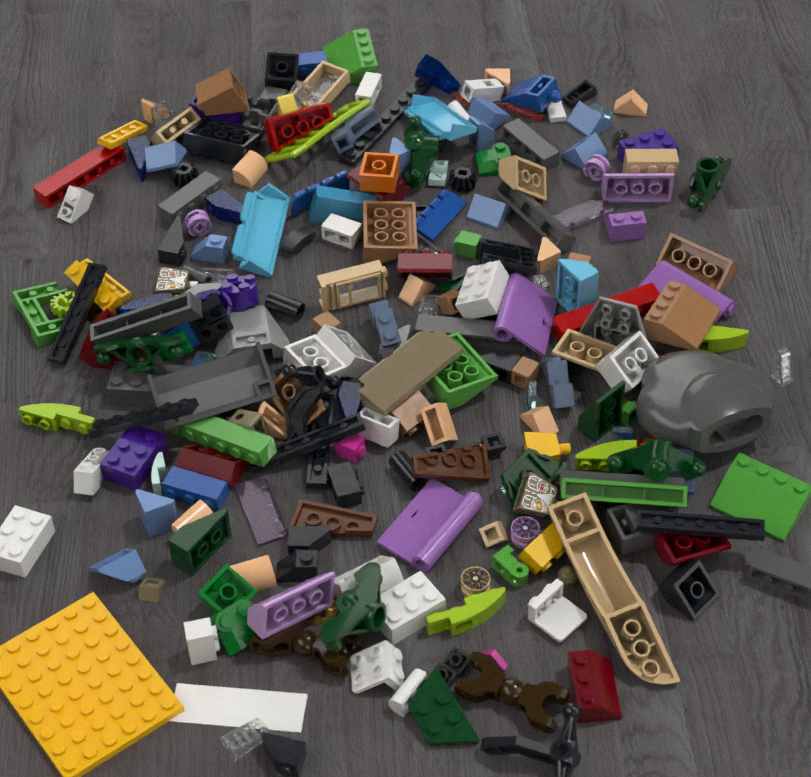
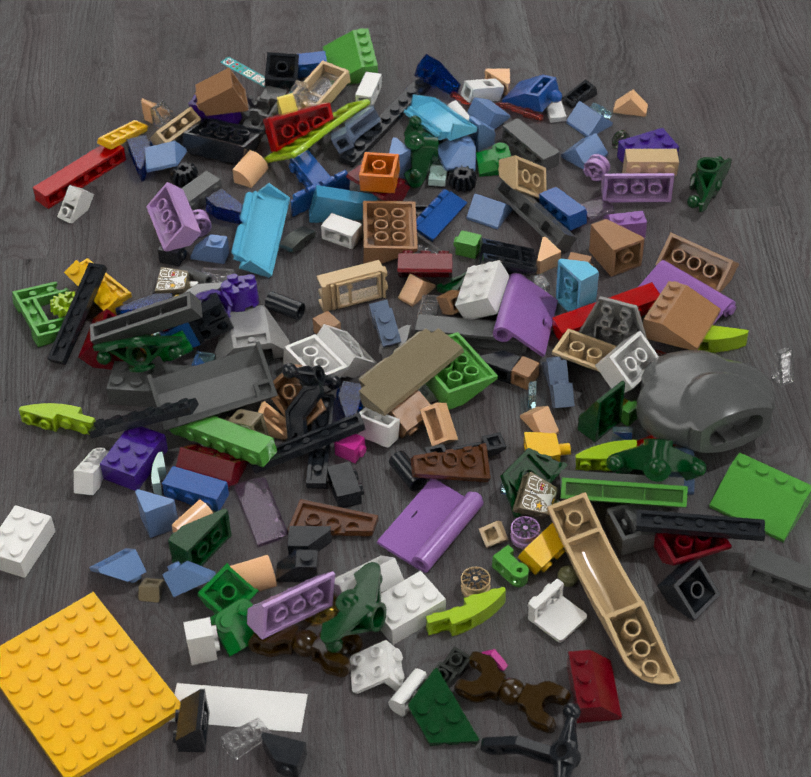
(173, 218): none -> lavender slope
(186, 576): none -> medium blue slope
(192, 723): none -> black slope
(245, 71): none -> teal sticker
(307, 169): none -> blue brick
(457, 153): none -> medium blue slope
(563, 208): none -> blue brick
(615, 247): none -> medium nougat slope

